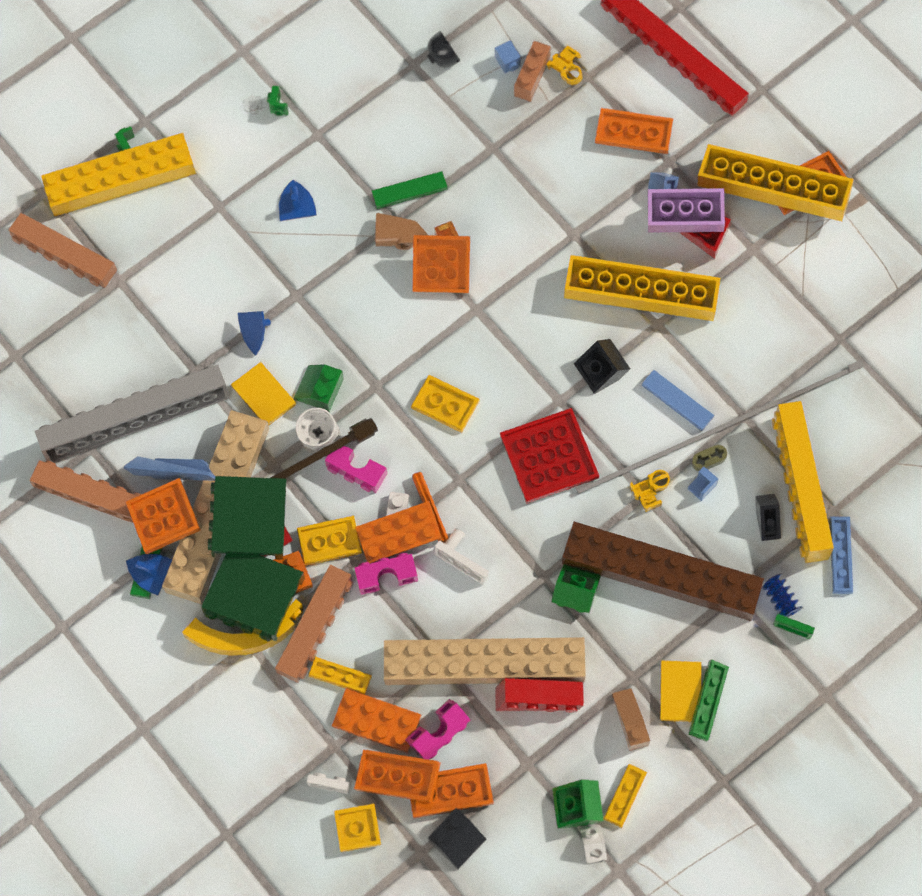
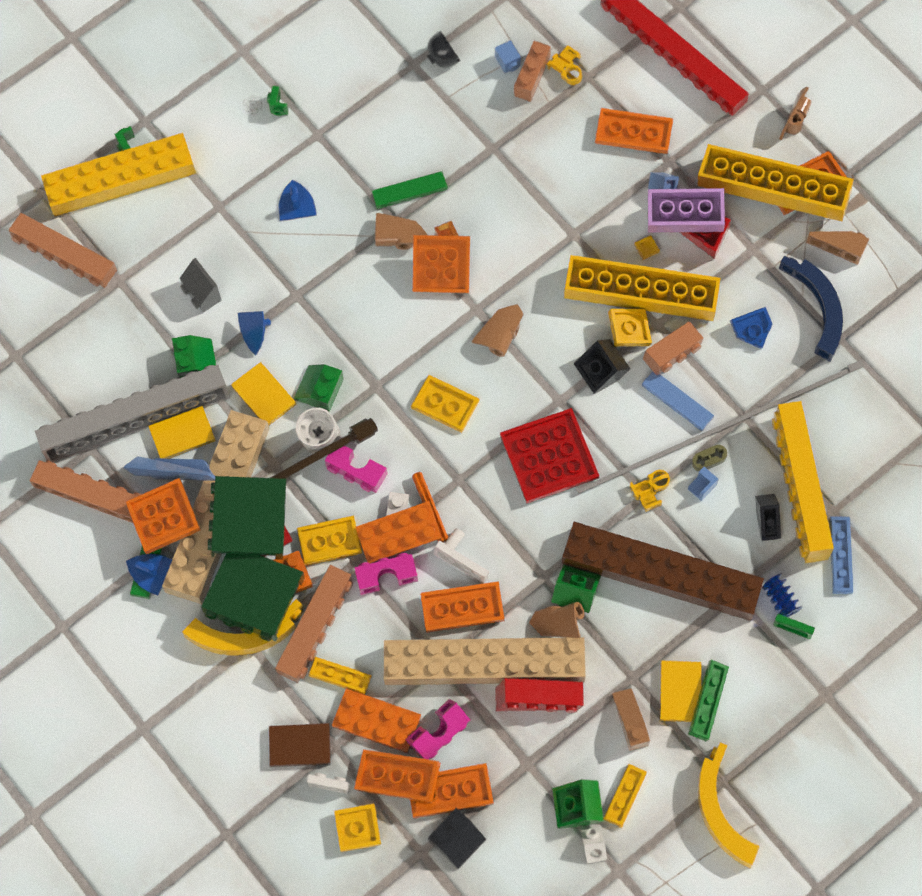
(182, 433): none -> yellow tile
(192, 354): none -> green slope
(199, 286): none -> dark grey slope
(299, 745): none -> reddish brown tile
(462, 607): none -> orange plate
(500, 330): none -> medium nougat panel
(558, 621): none -> medium nougat panel
(629, 327): none -> yellow plate
(646, 247): none -> yellow tile
(673, 348): none -> nougat brick
(717, 825): none -> yellow arch
(752, 327): none -> blue plate
(797, 114): none -> medium nougat panel
(828, 301): none -> dark blue arch
(840, 243): none -> medium nougat slope

